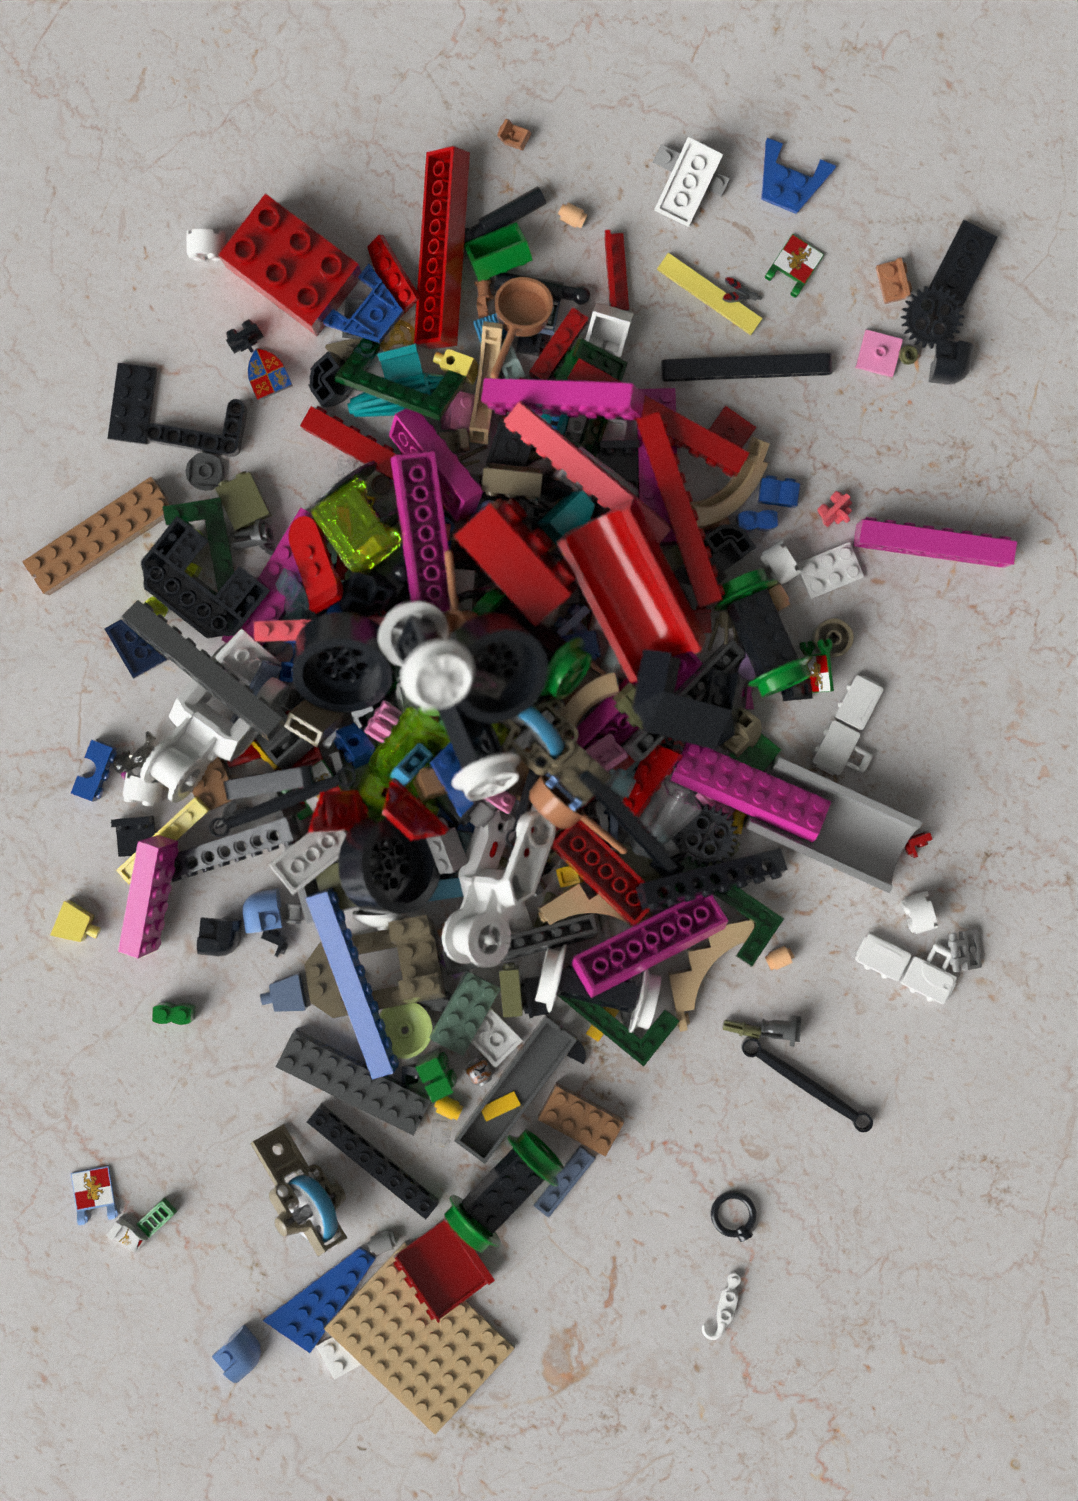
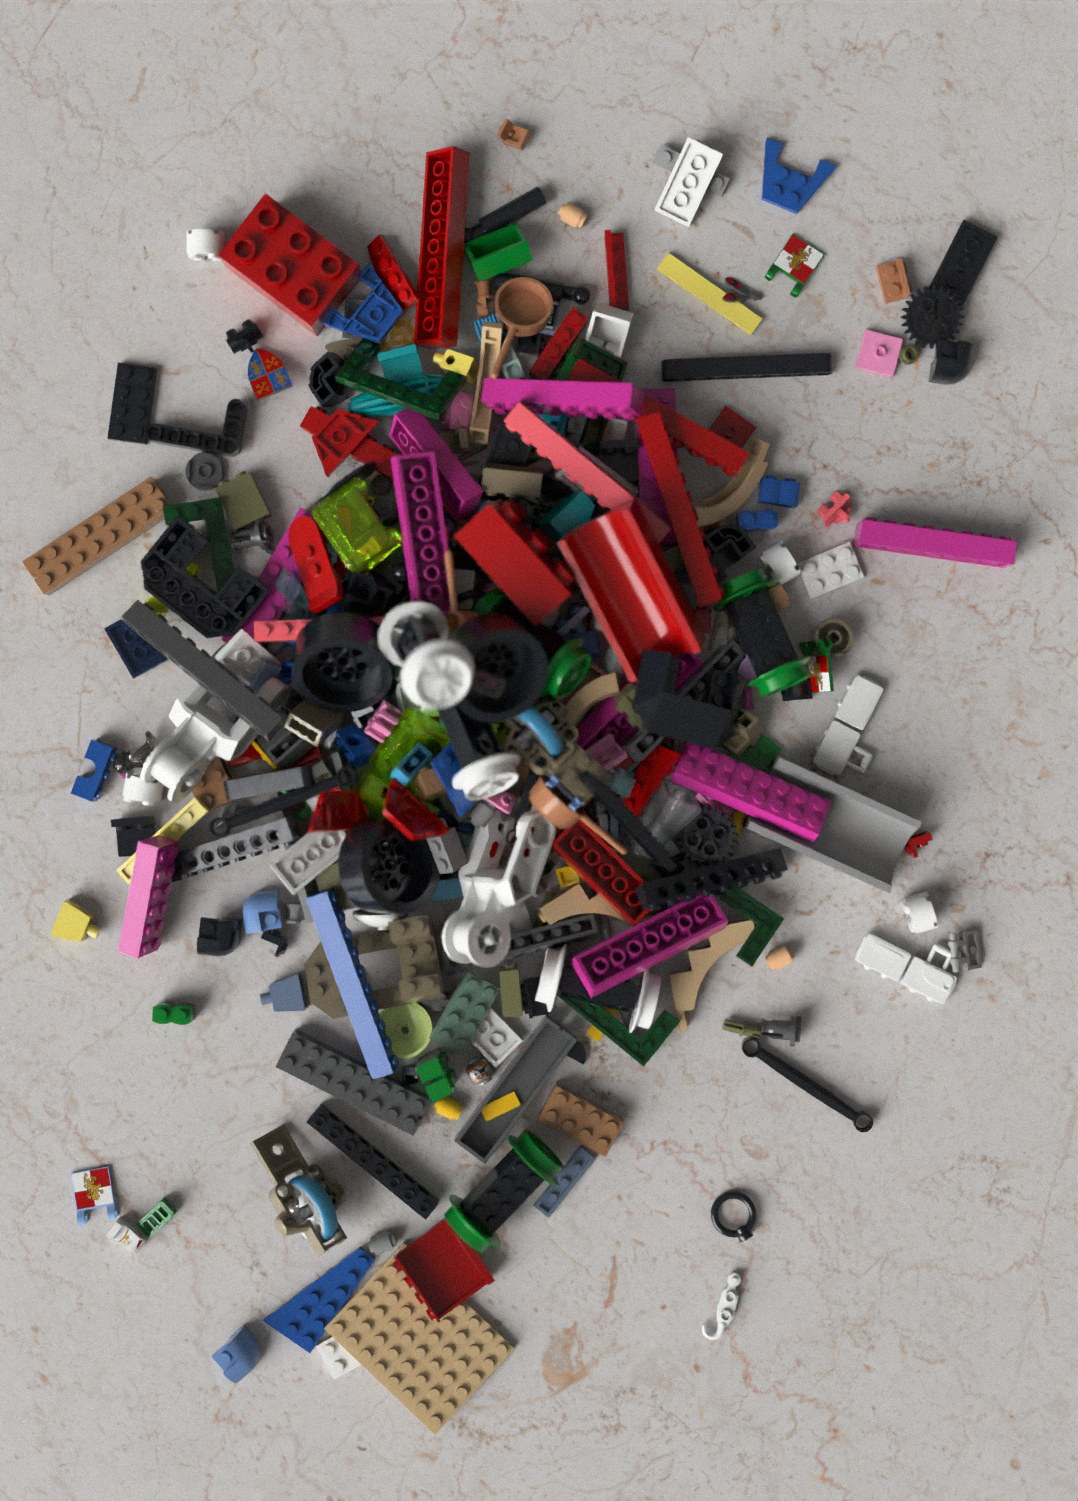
(340, 437): none -> red wing

